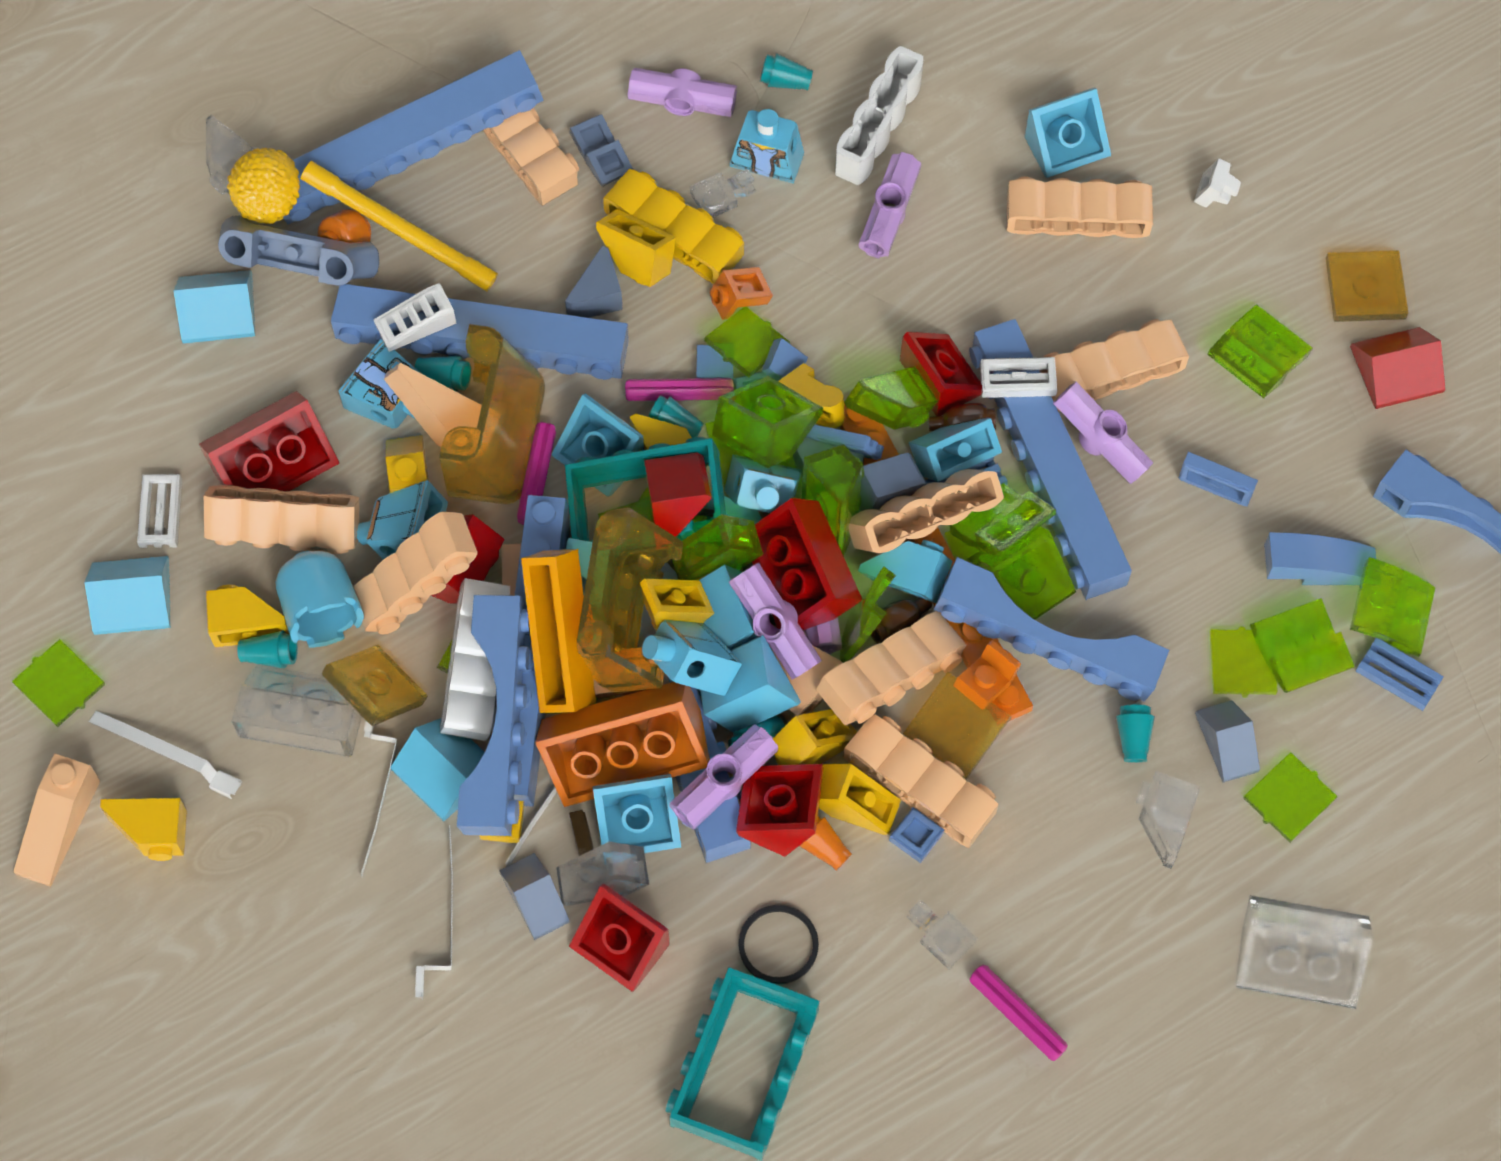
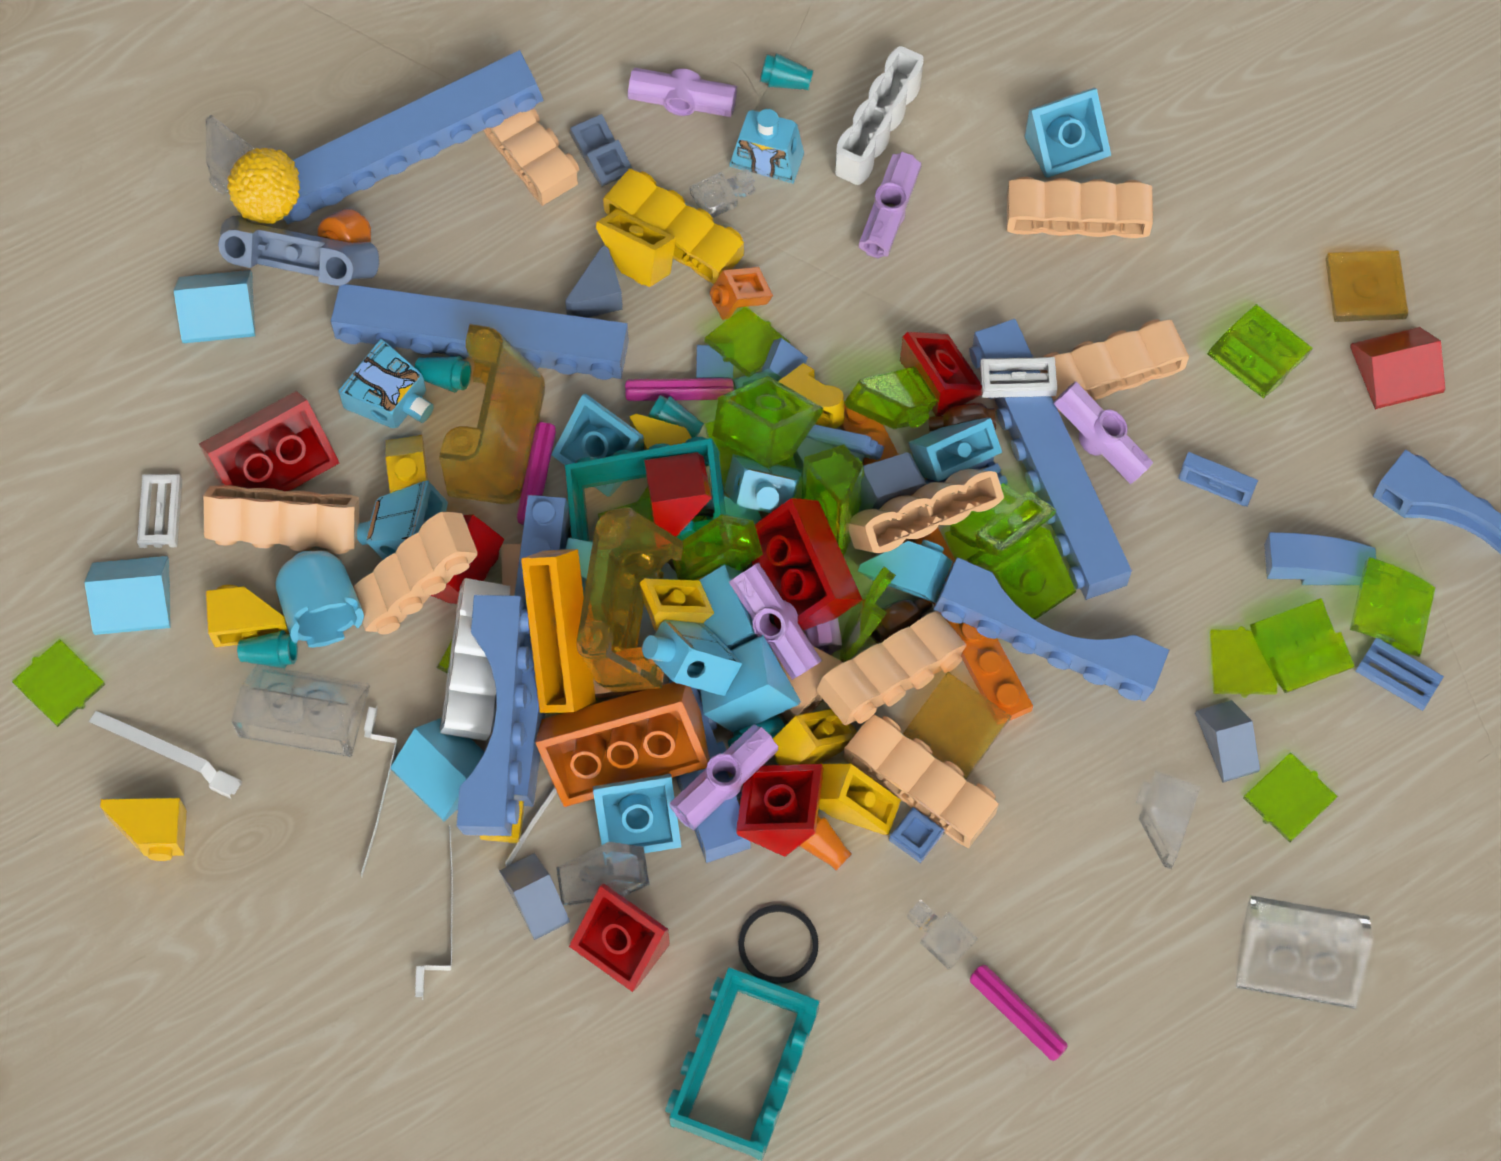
(55, 818): light nougat slope -> none
(333, 186): yellow piece -> none
(374, 685): clear yellow tile -> none
(420, 302): white slope -> none
(431, 403): light nougat slope -> none
(581, 832): dark brown tile -> none
(988, 675): orange bracket -> none
(1135, 731): teal cone -> none
(1217, 184): white tile -> none

